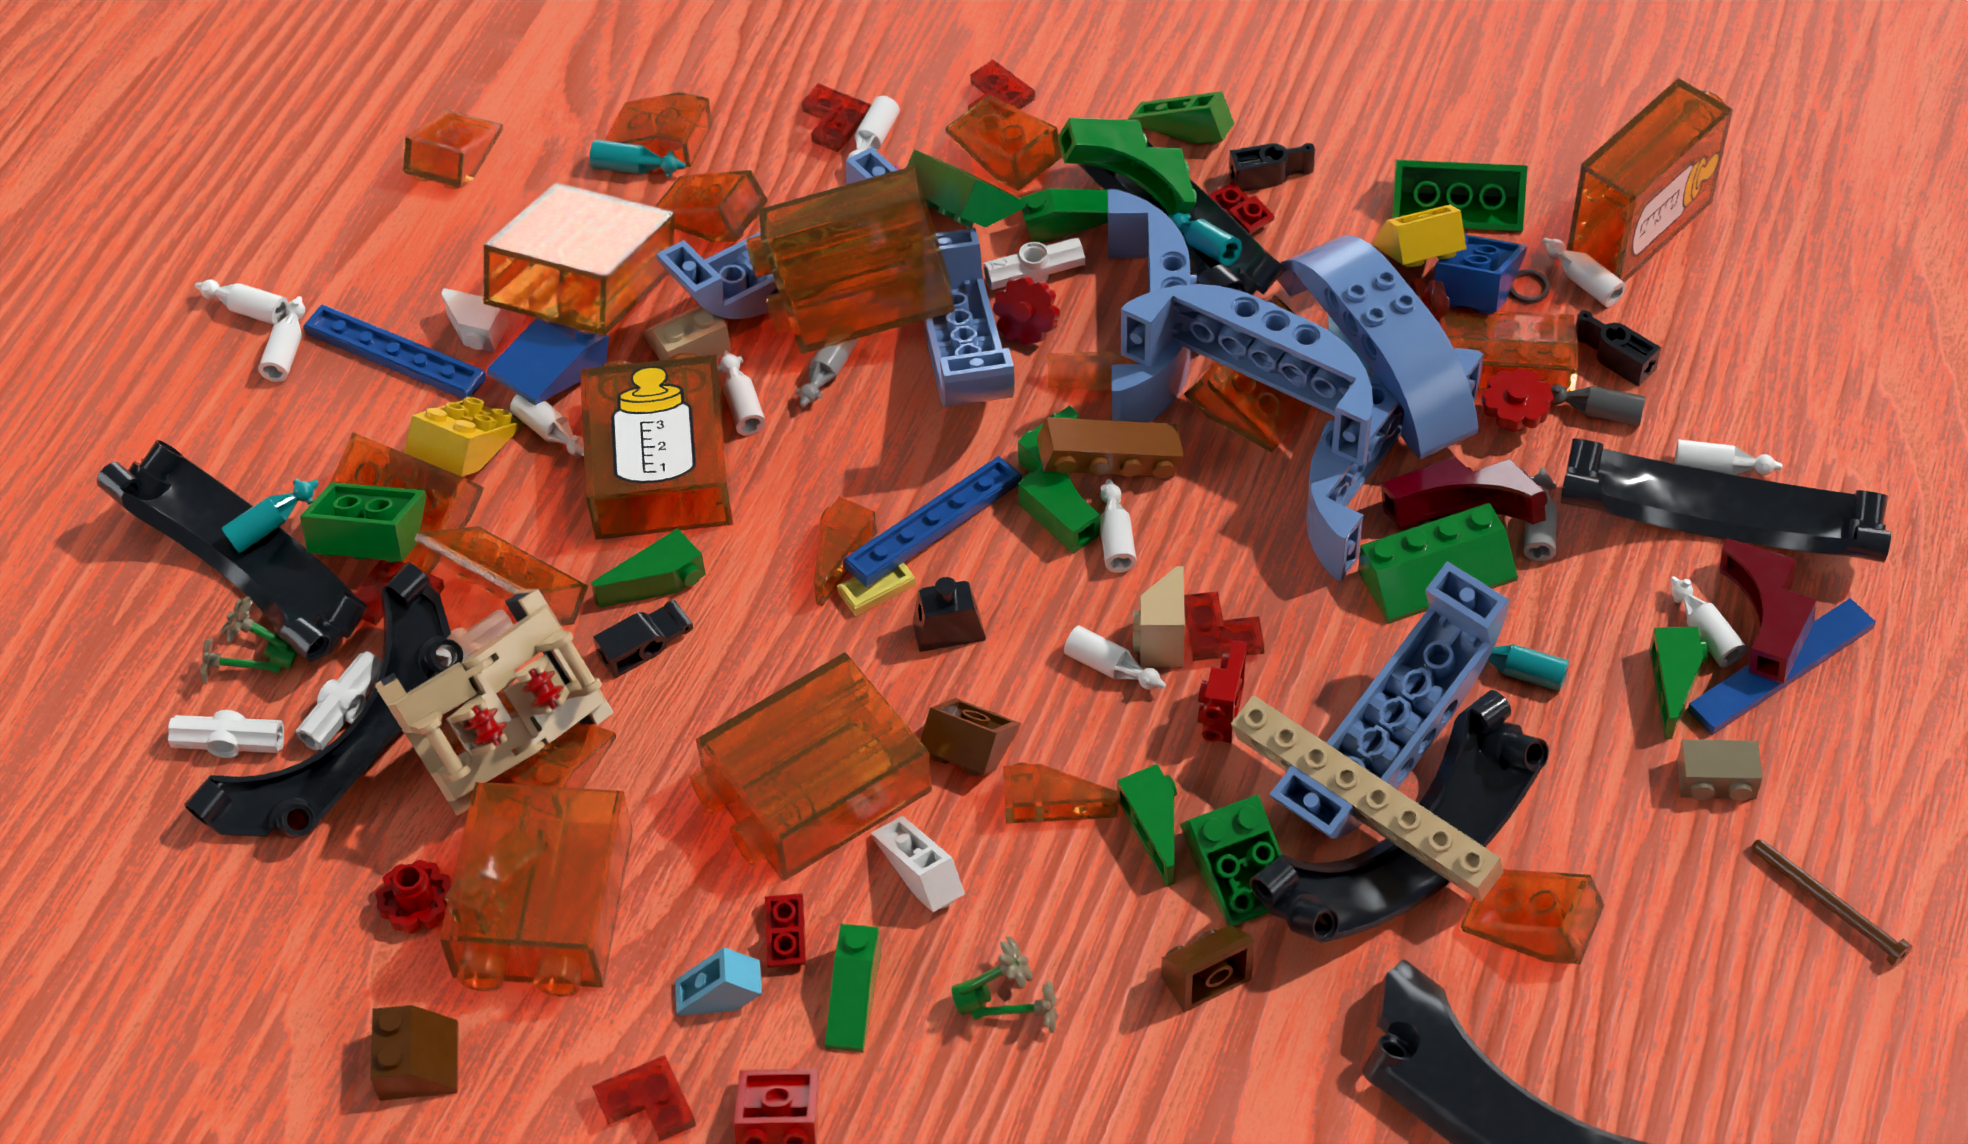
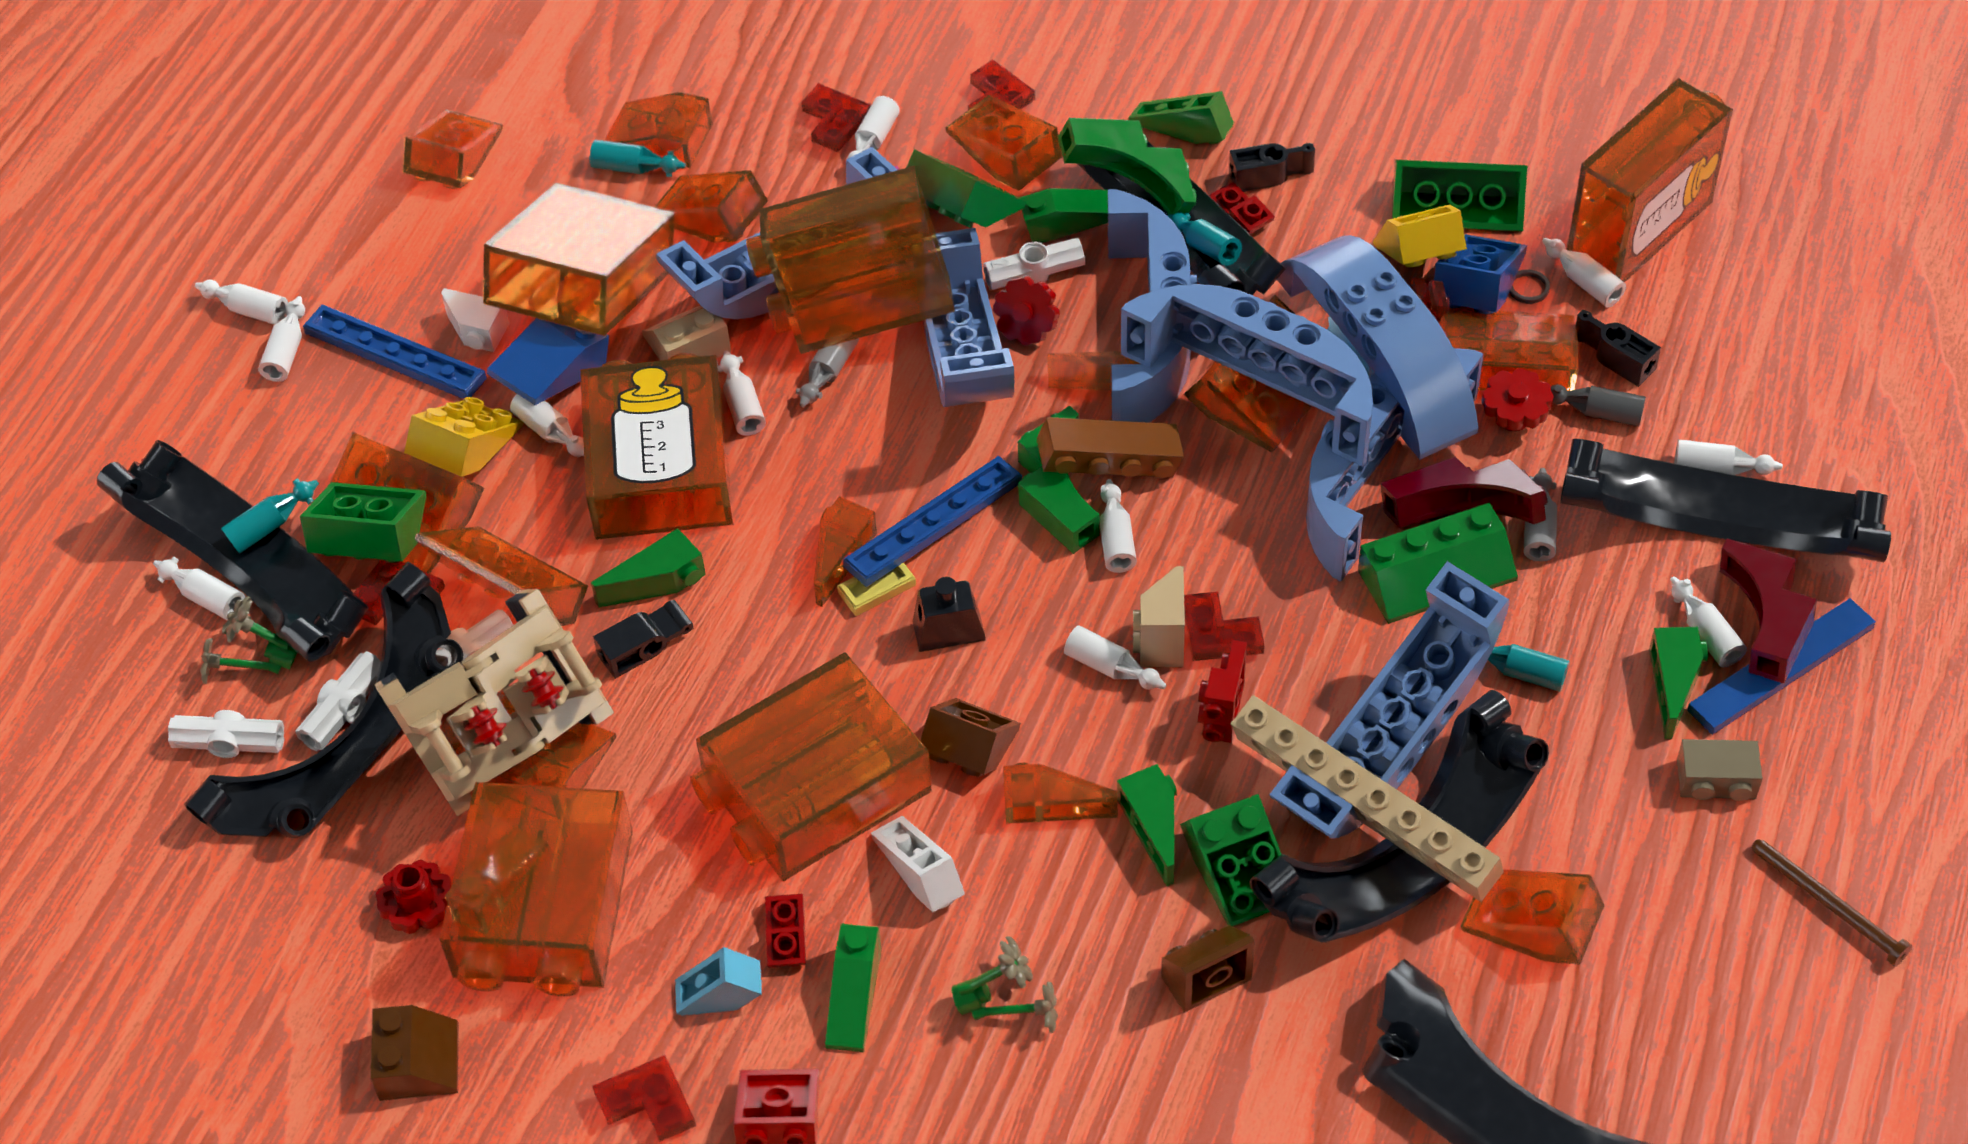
(200, 587): none -> white wheel

